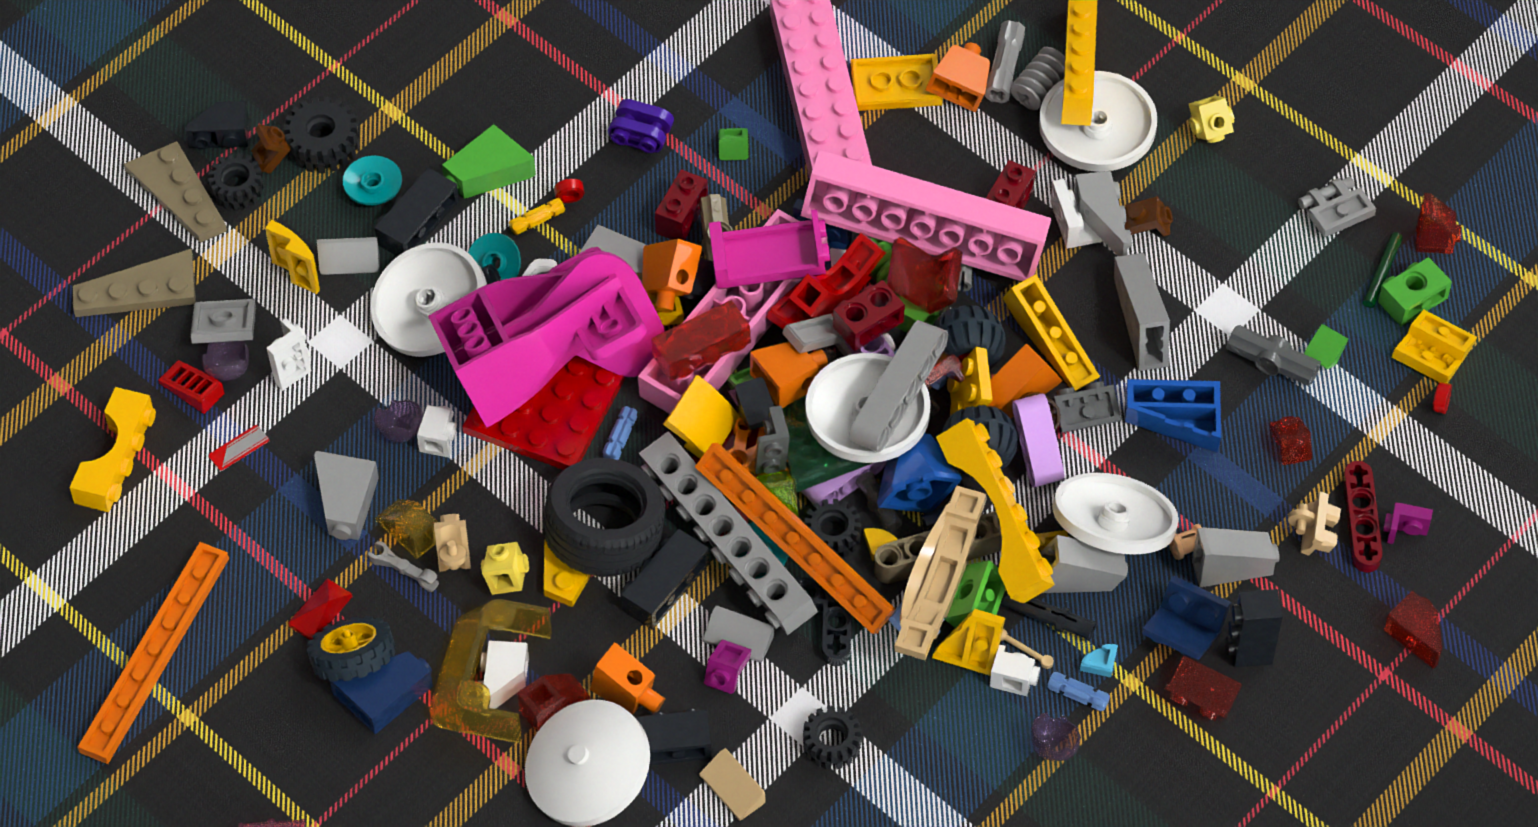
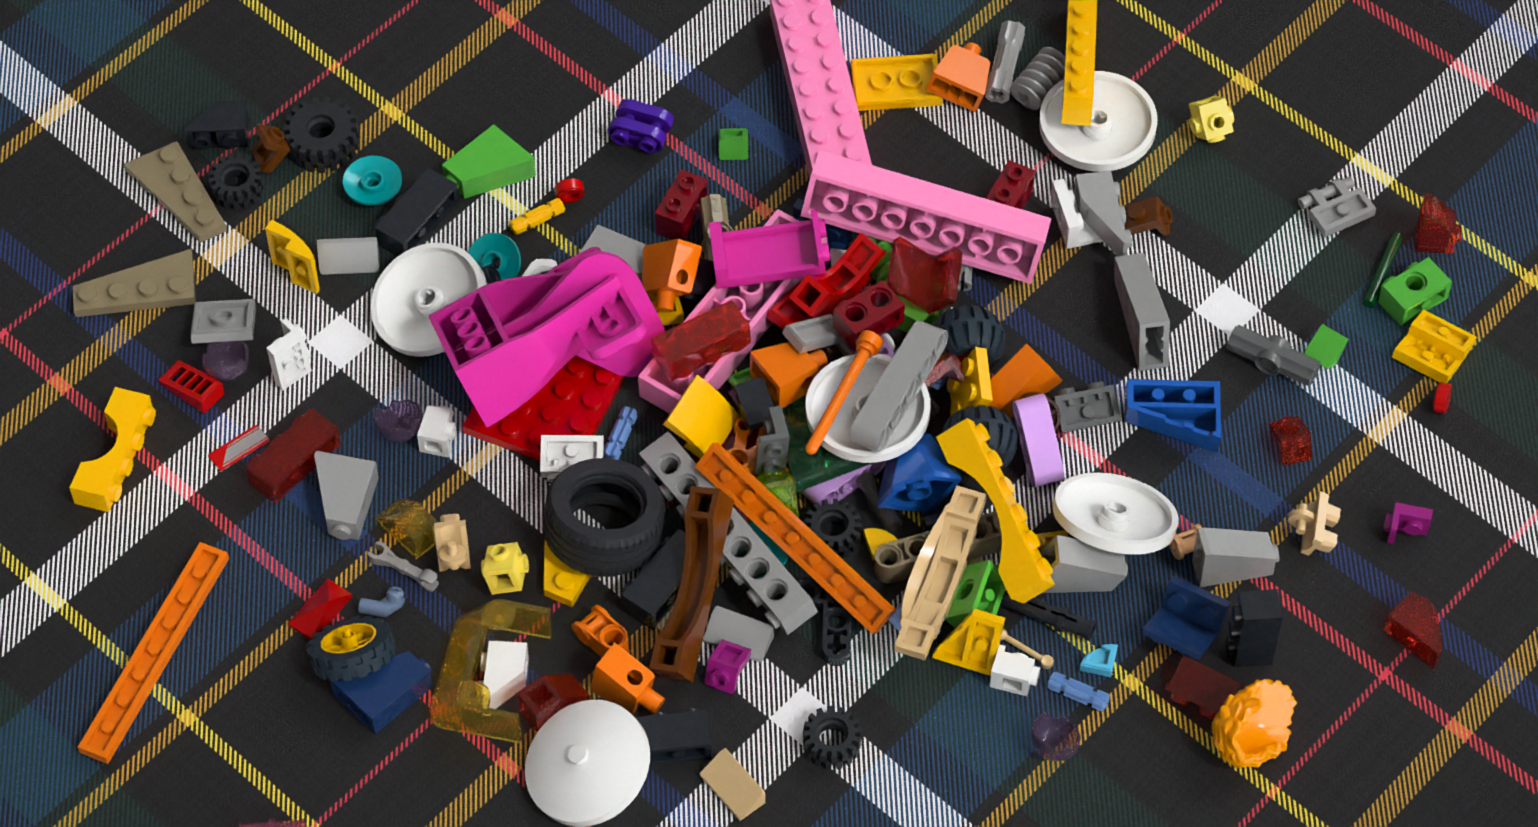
(292, 455): none -> clear red brick
(384, 607): none -> sand blue arm
(566, 450): none -> white bracket
(600, 630): none -> orange piece
(706, 530): none -> reddish brown arch
(867, 345): none -> orange piece
(1050, 332): yellow slope -> none
(1254, 723): none -> light orange hair
(1362, 516): dark red beam -> none

